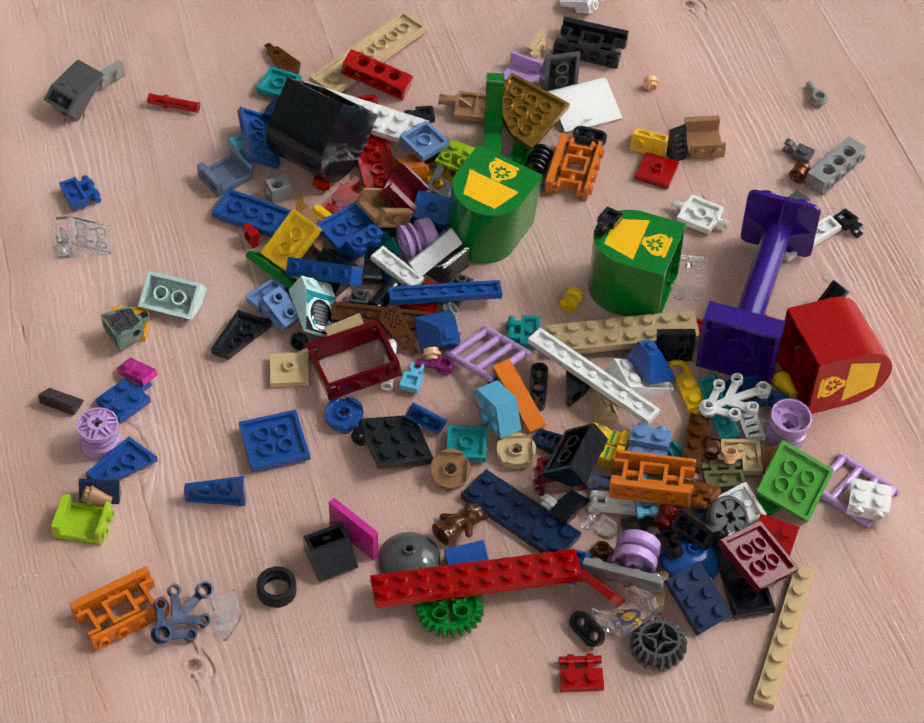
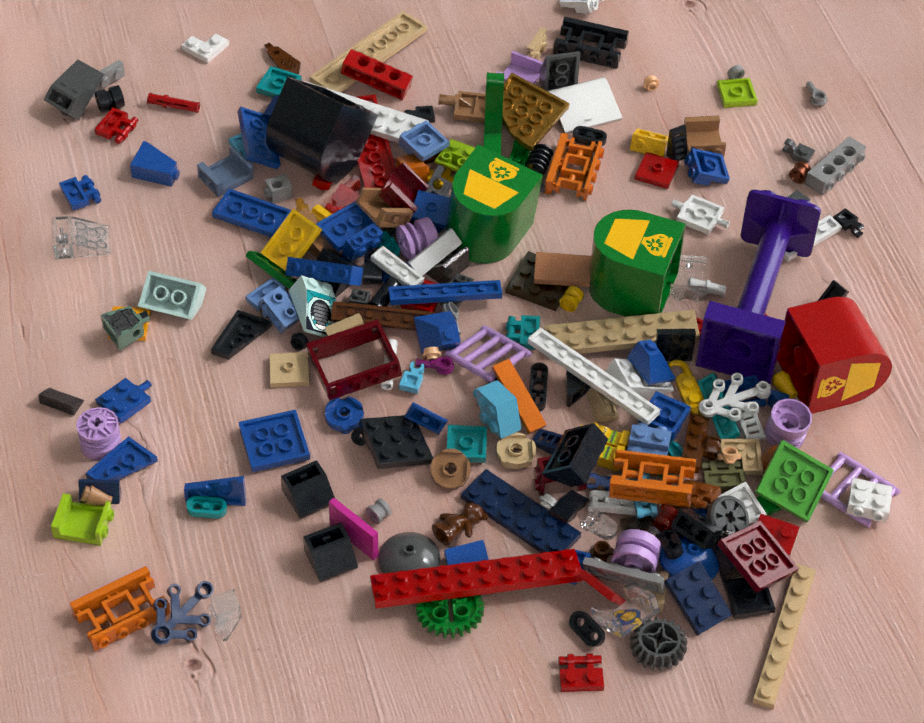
(108, 99): none -> black wheel
(111, 125): none -> red plate
(137, 371): dark pink plate -> none
(154, 166): none -> blue slope
(205, 50): none -> white plate
(207, 507): none -> teal plate
(251, 235): red plate -> none
(272, 574): black tyre -> none
(307, 489): none -> black slope
(378, 511): none -> light grey wheel
(400, 330): reddish brown piece -> none
(523, 286): none -> dark brown plate
(562, 269): none -> nougat tile
(608, 219): black plate -> none
(671, 413): none -> blue plate
(706, 167): none -> blue plate
(713, 288): none -> white pin
(736, 72): none -> light grey tile
(736, 92): none -> lime tile

